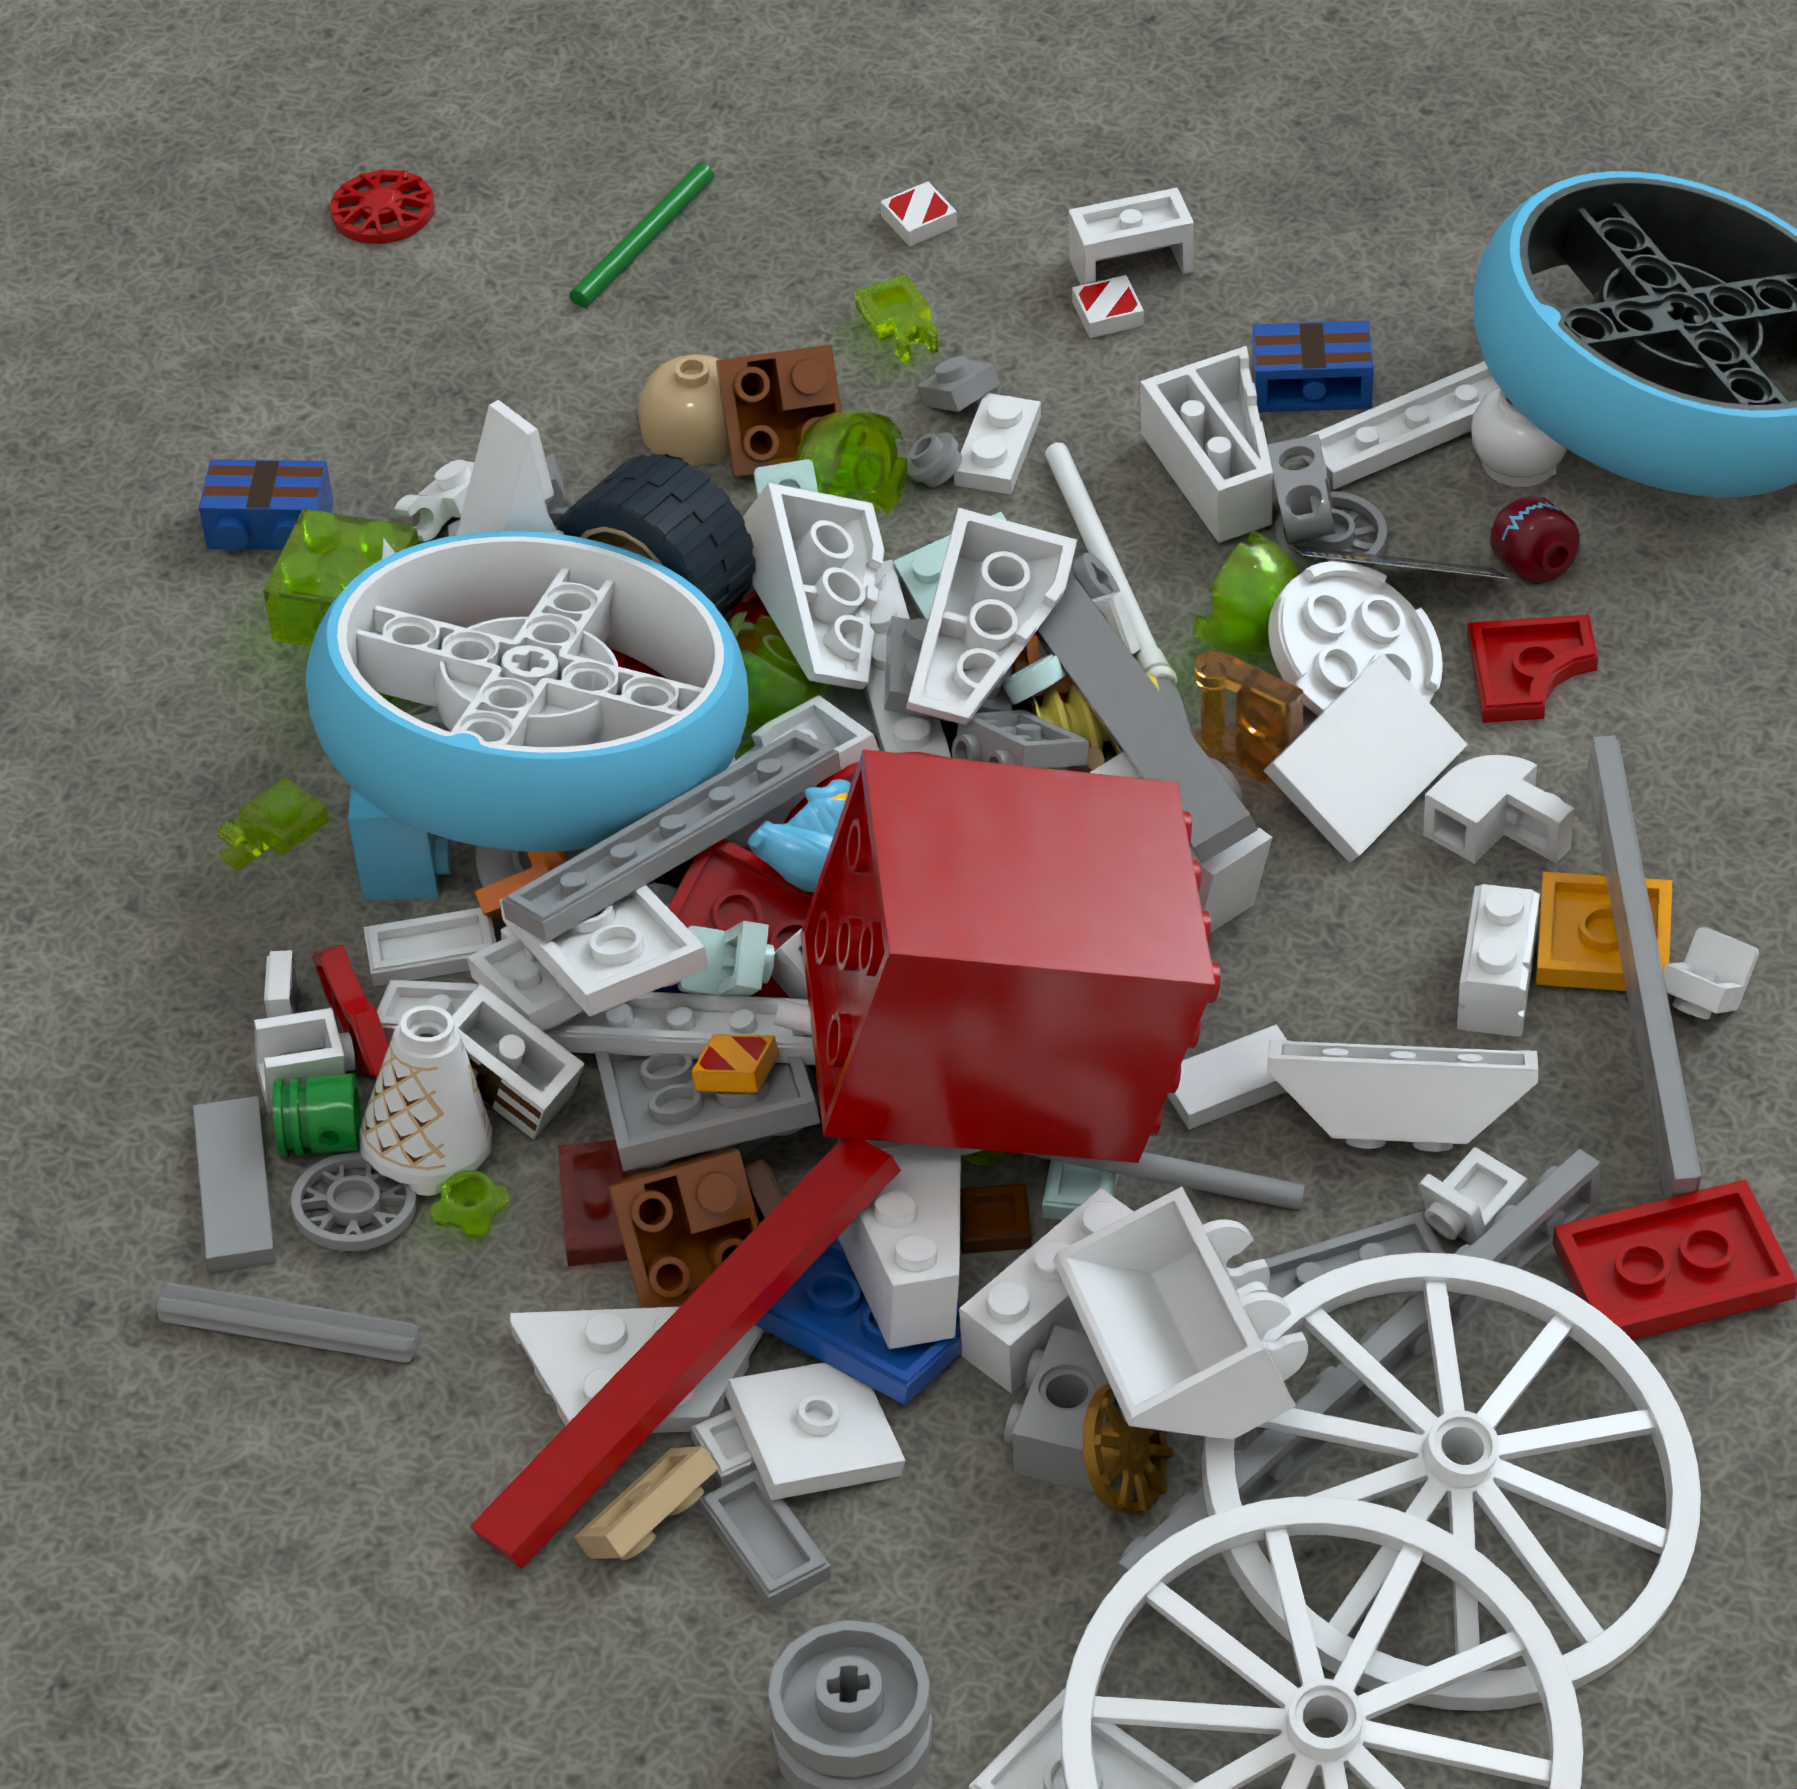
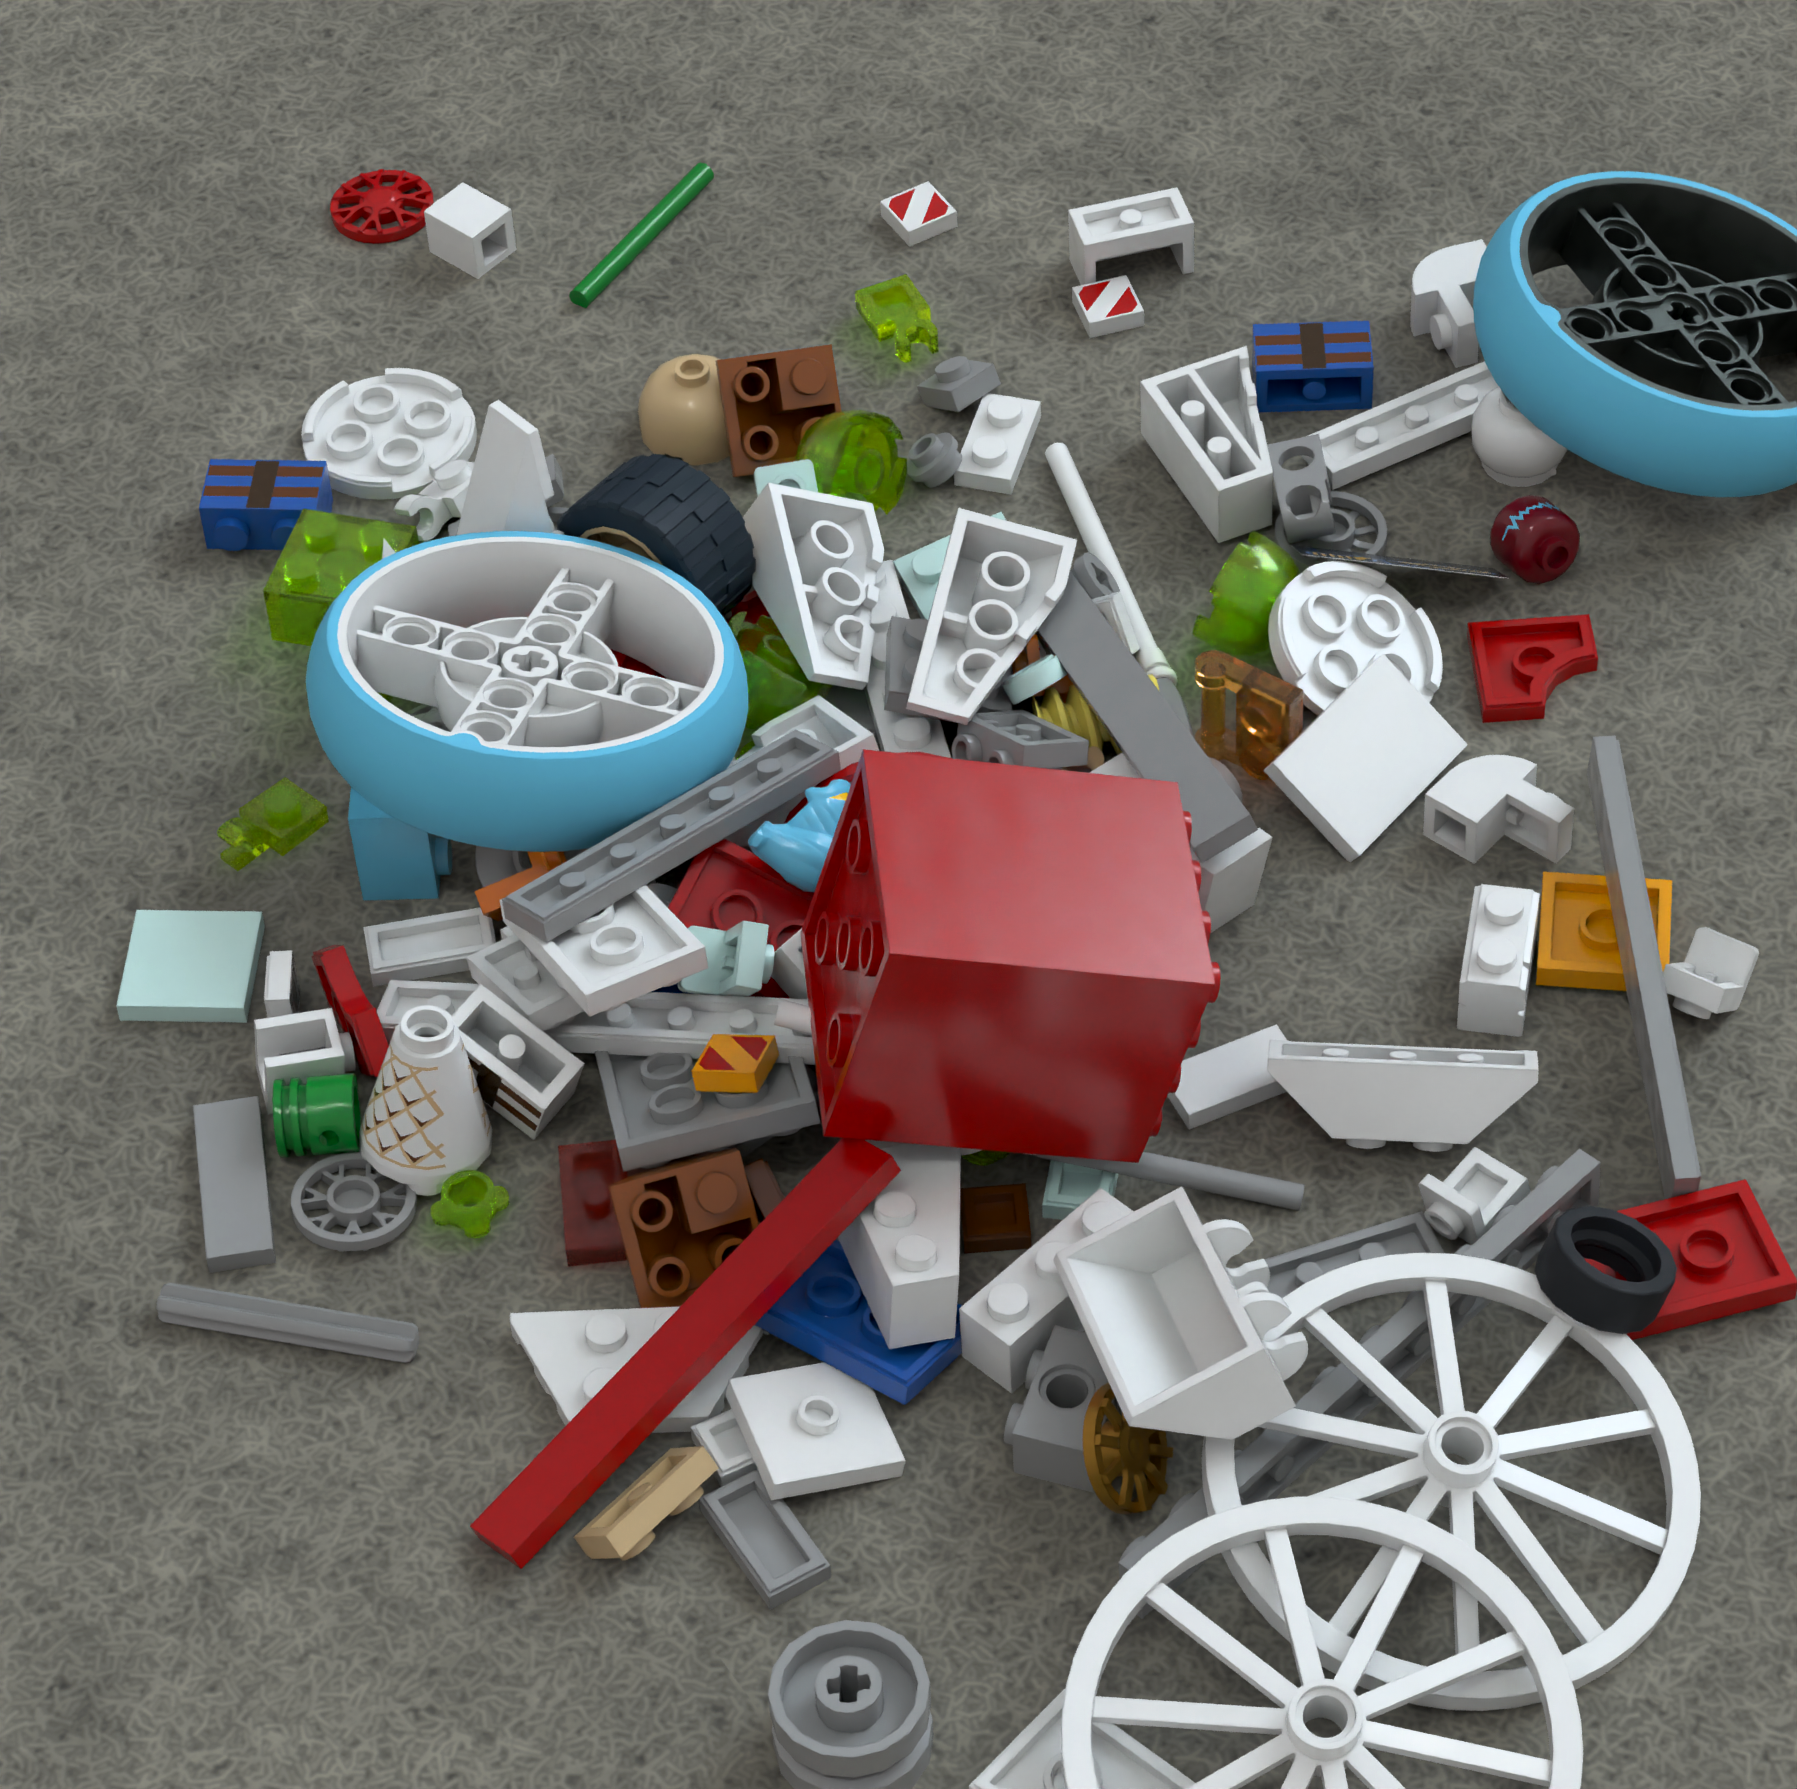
(191, 966): none -> light aqua tile
(389, 432): none -> white tile
(470, 230): none -> white brick
(1444, 300): none -> white brick
(1595, 1296): none -> black tyre

